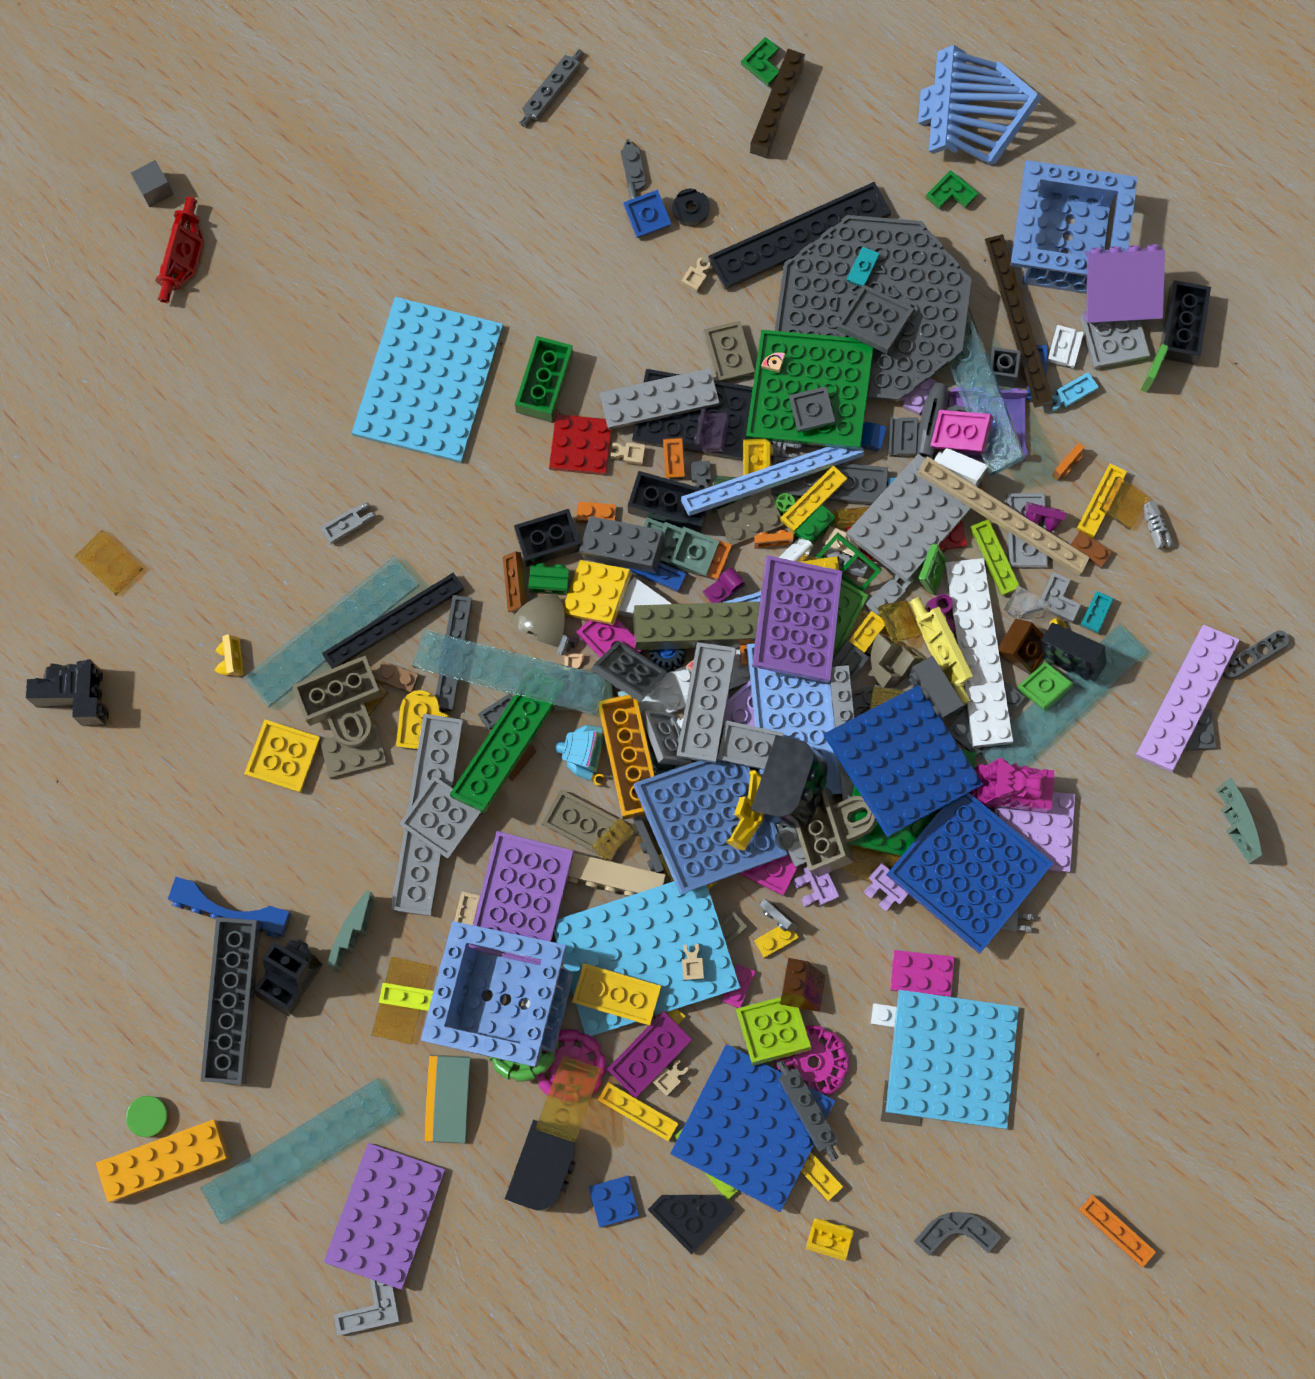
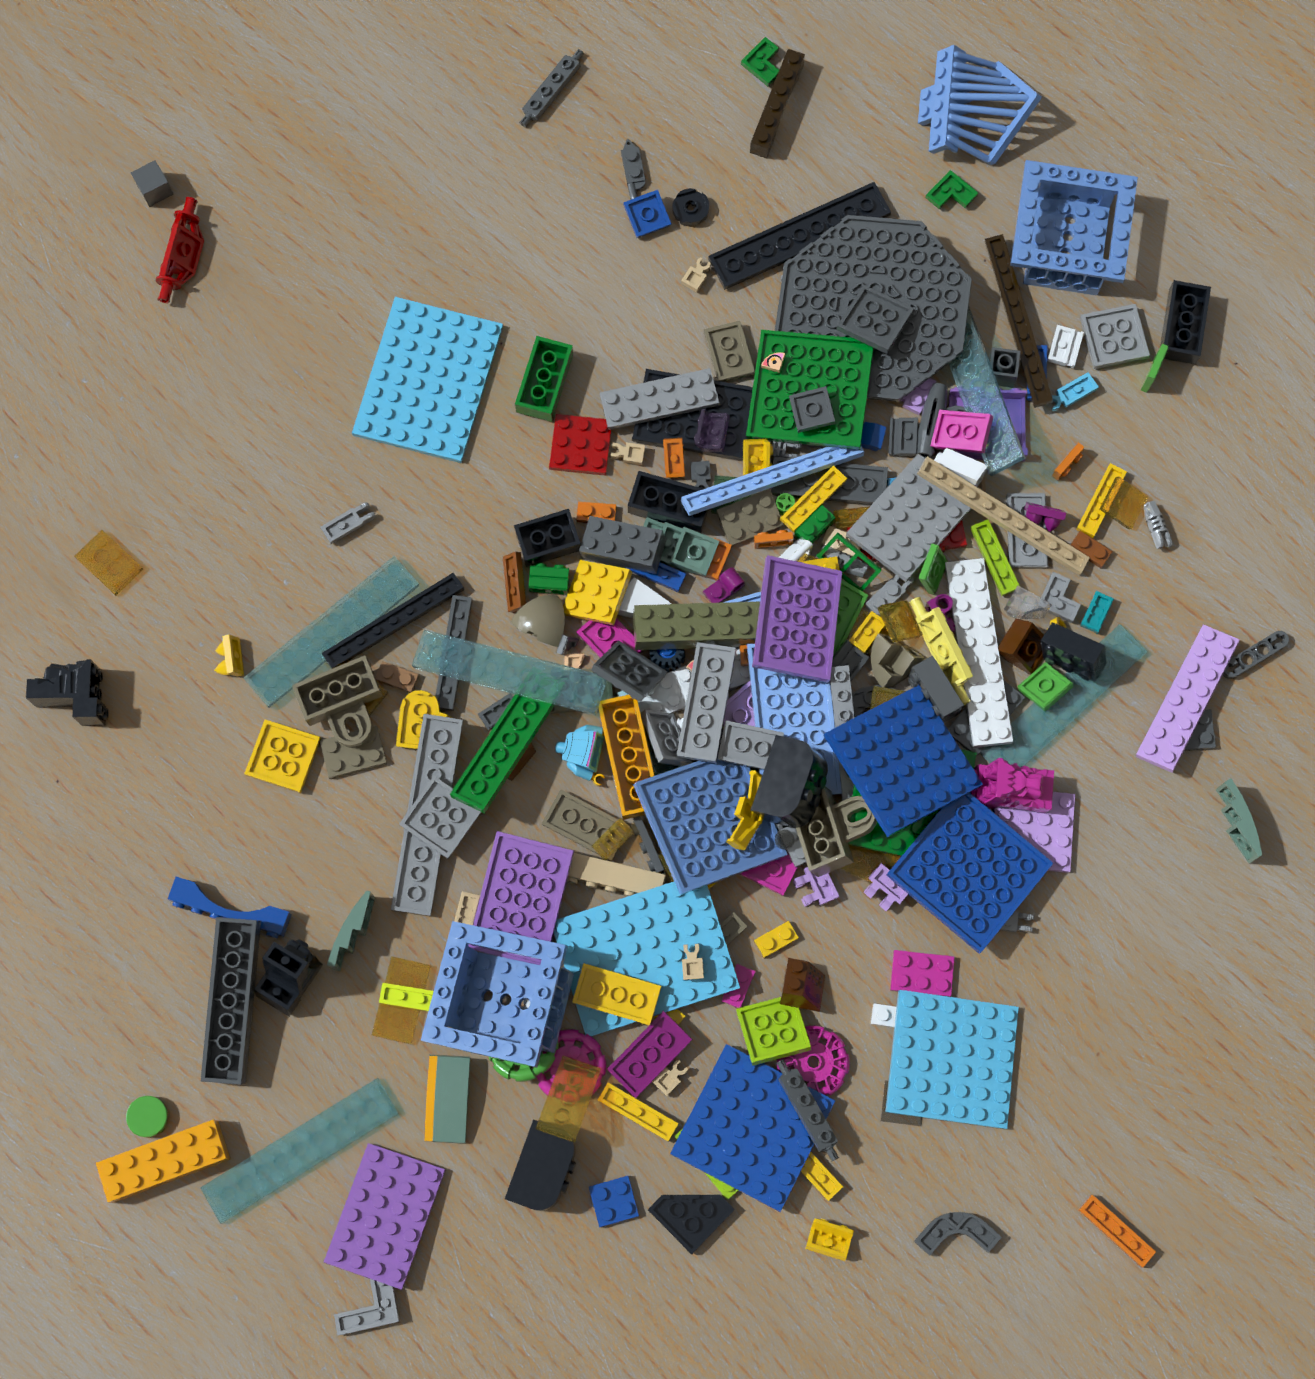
(773, 911): plate -> none
(863, 267): teal plate -> none
(1125, 283): medium lavender panel -> none

